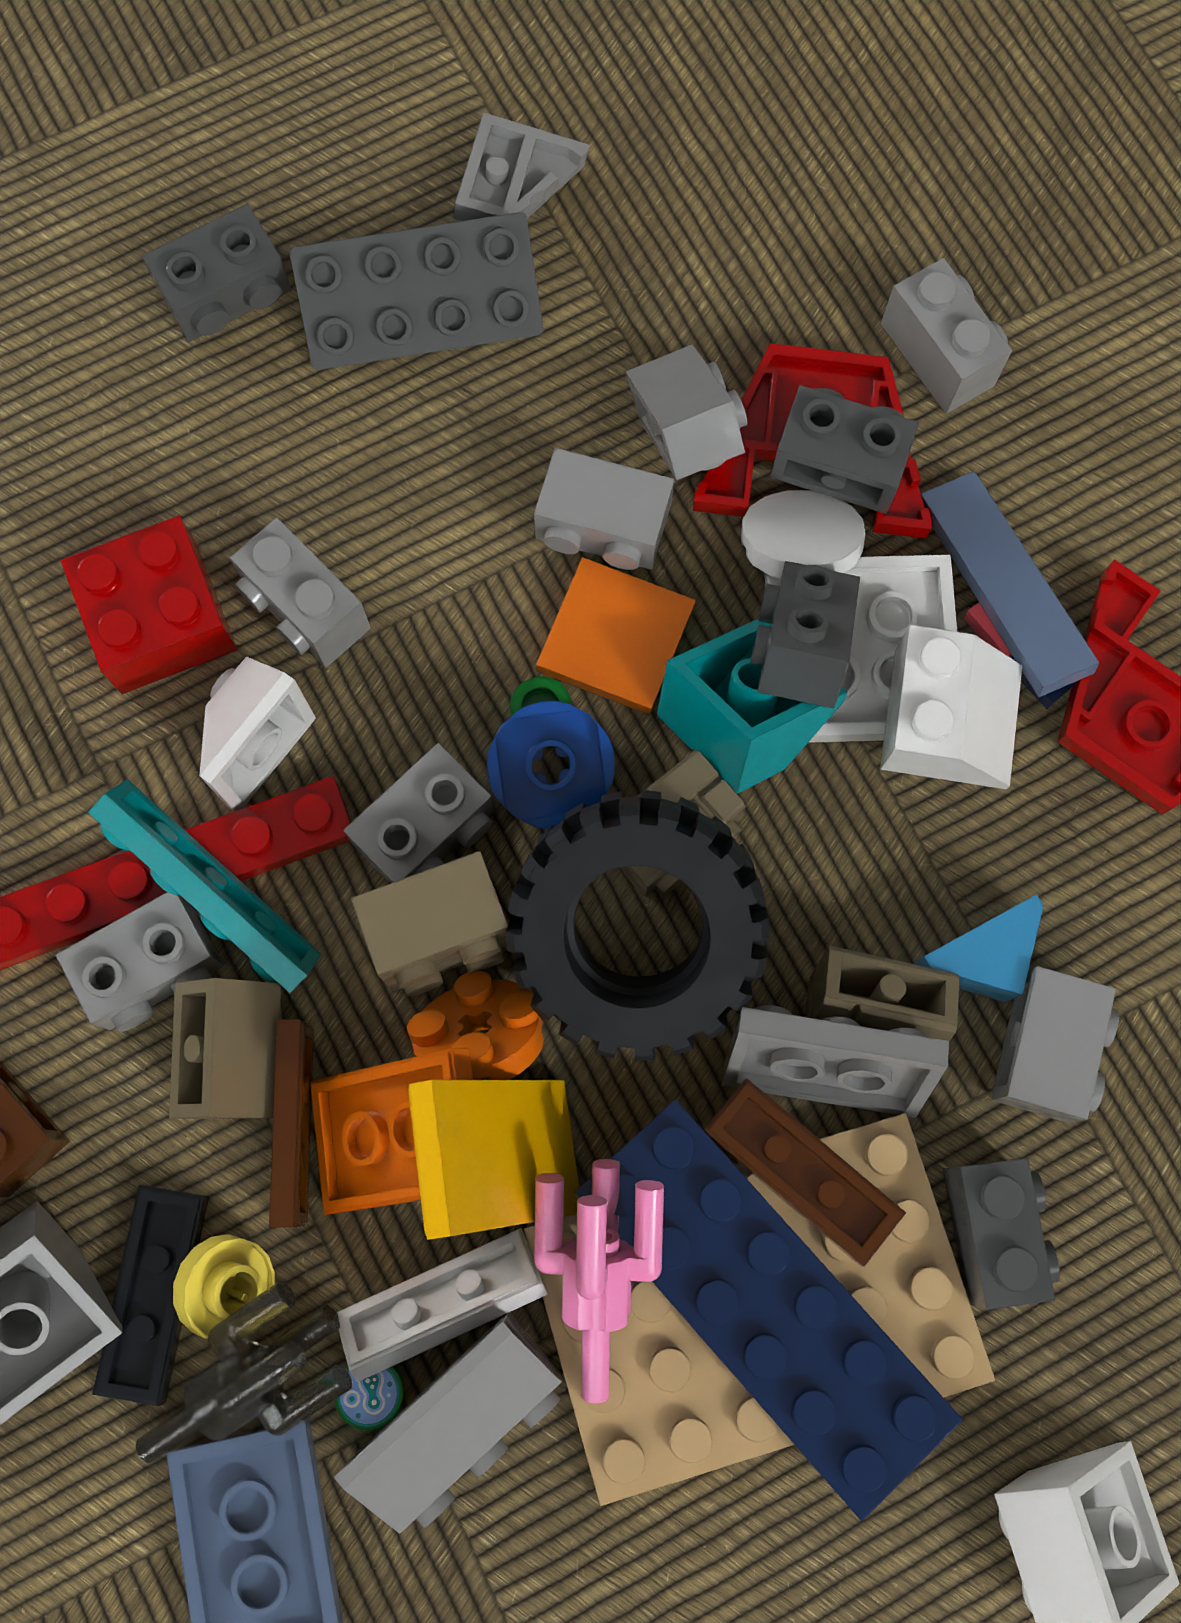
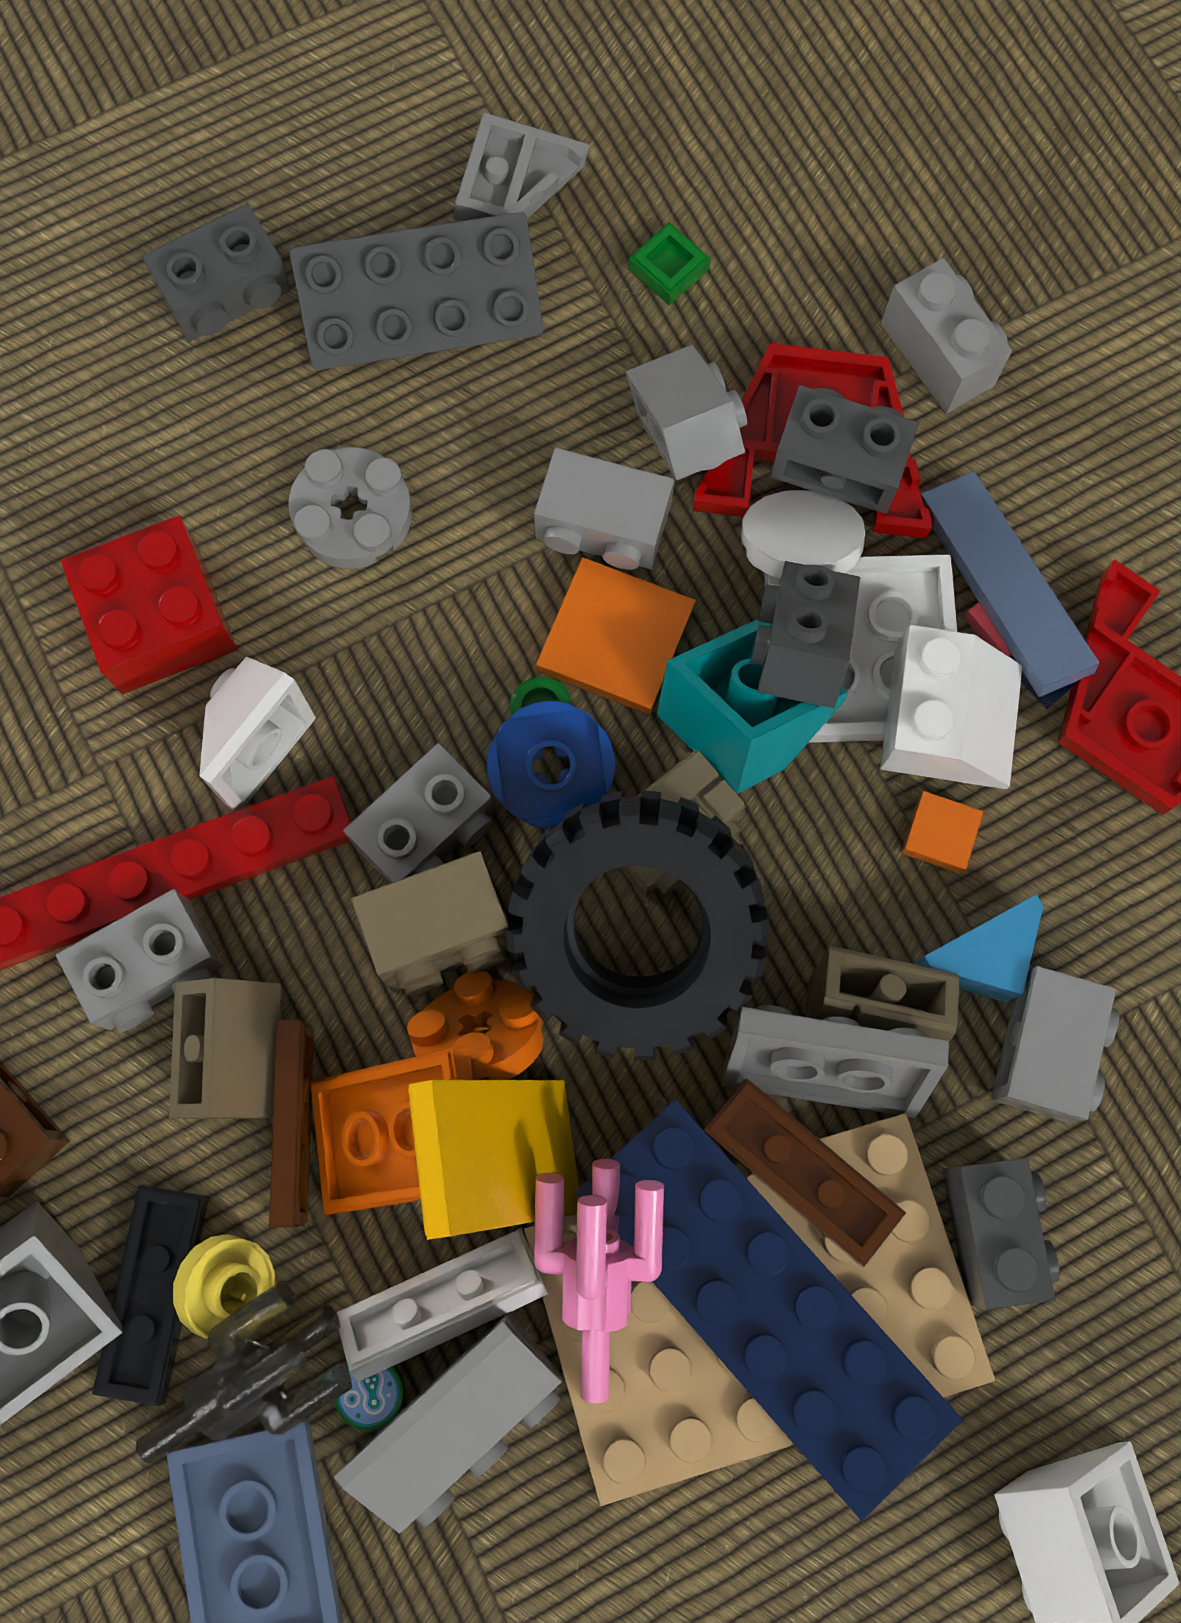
(189, 870): teal plate -> none
(300, 592): light grey brick -> none
(341, 474): none -> light grey plate
(669, 263): none -> green tile
(942, 832): none -> orange tile

